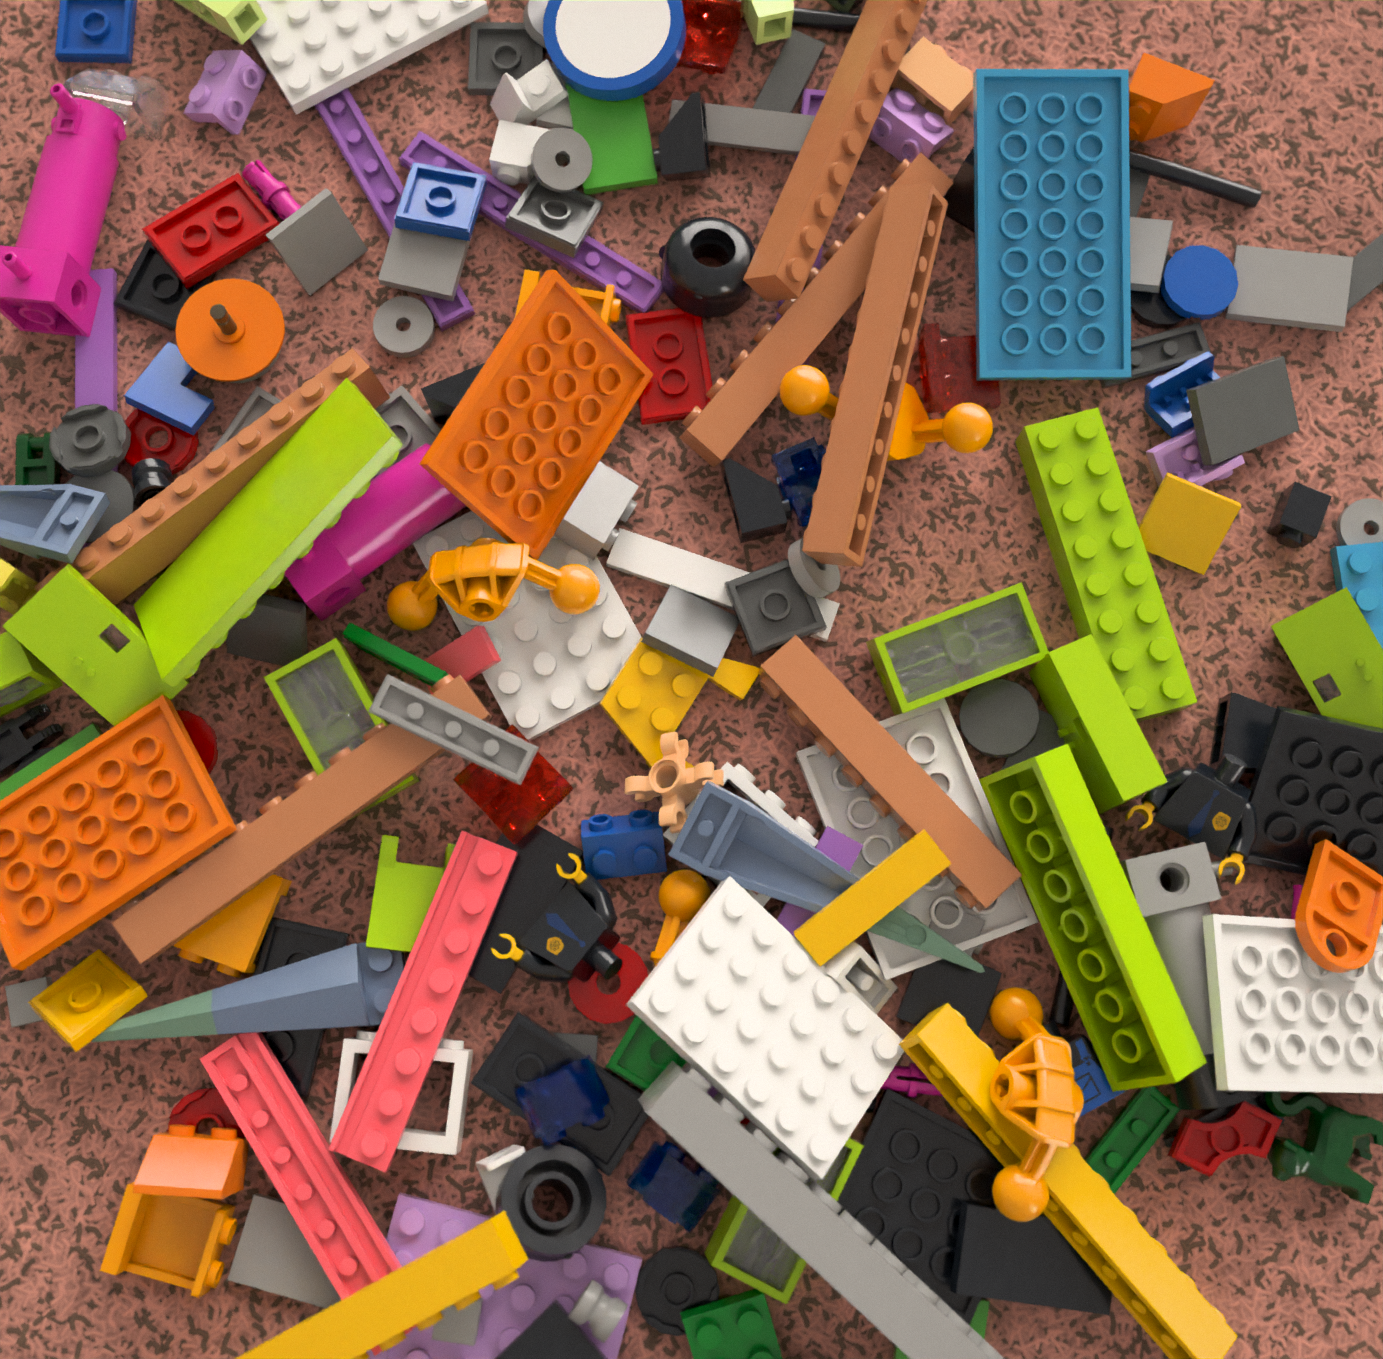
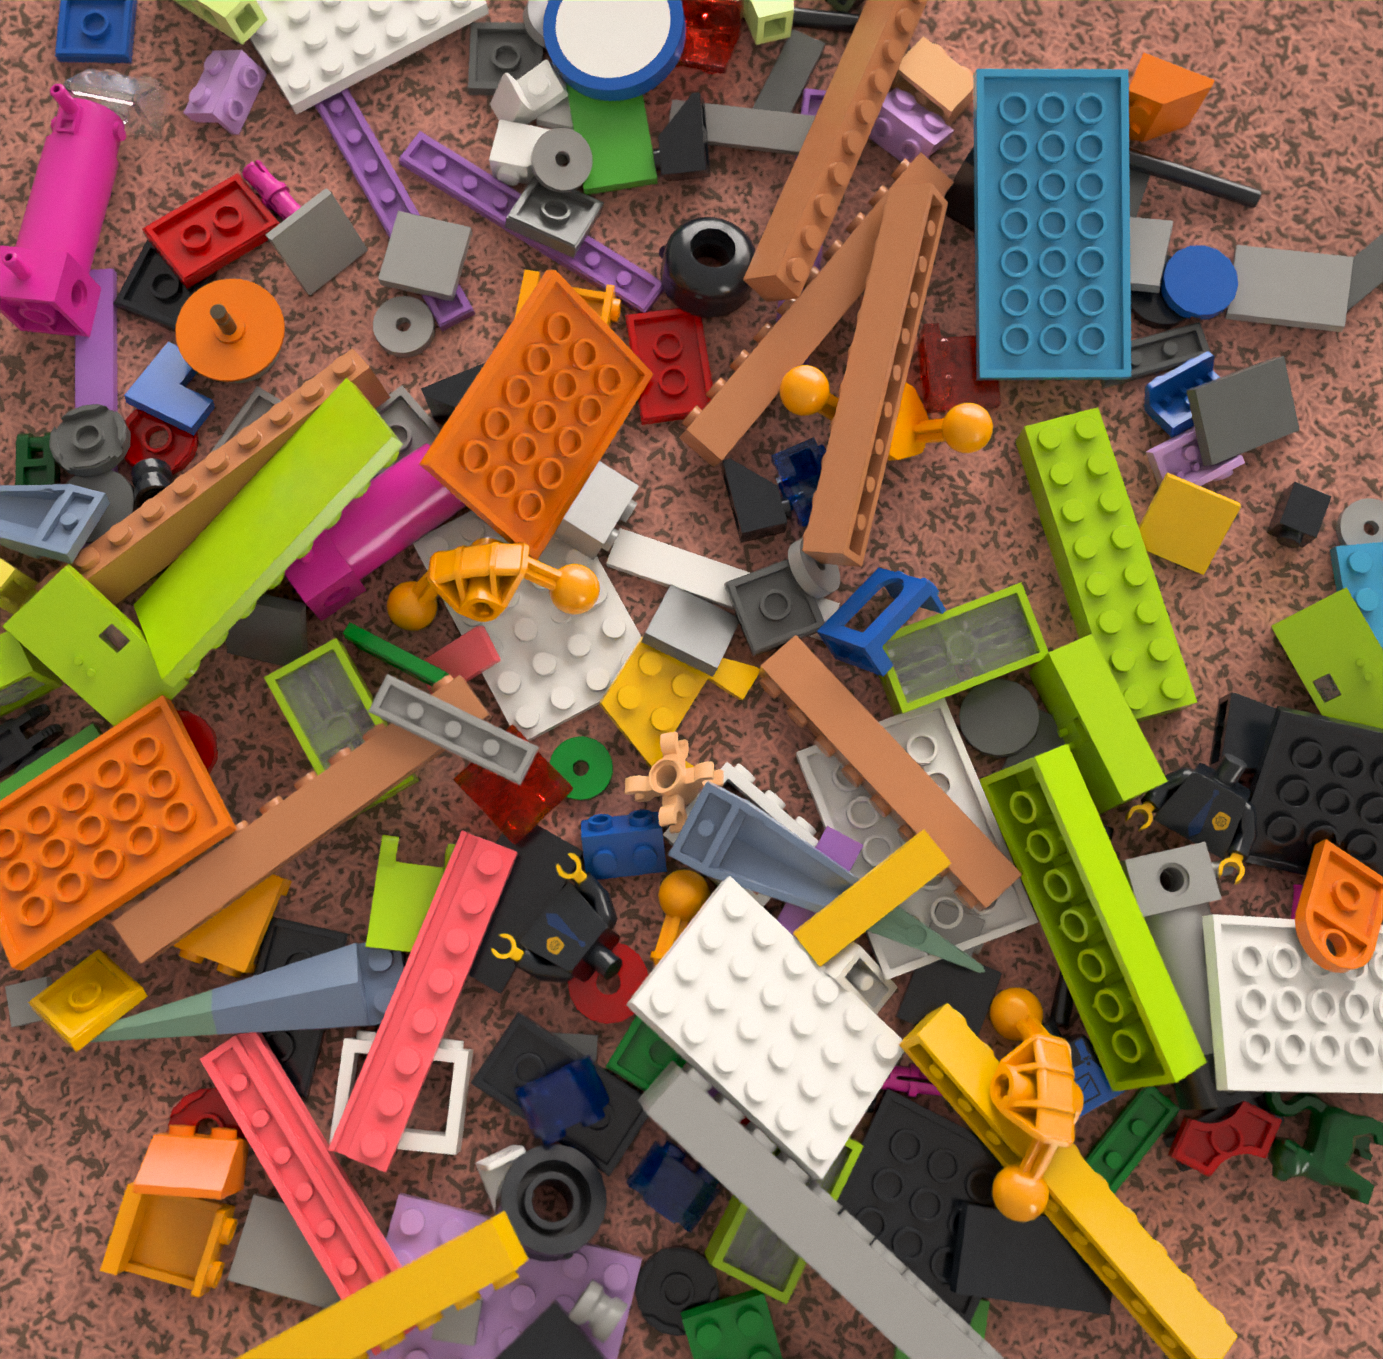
(440, 201): tile -> none
(592, 753): none -> green piece
(865, 648): none -> blue panel

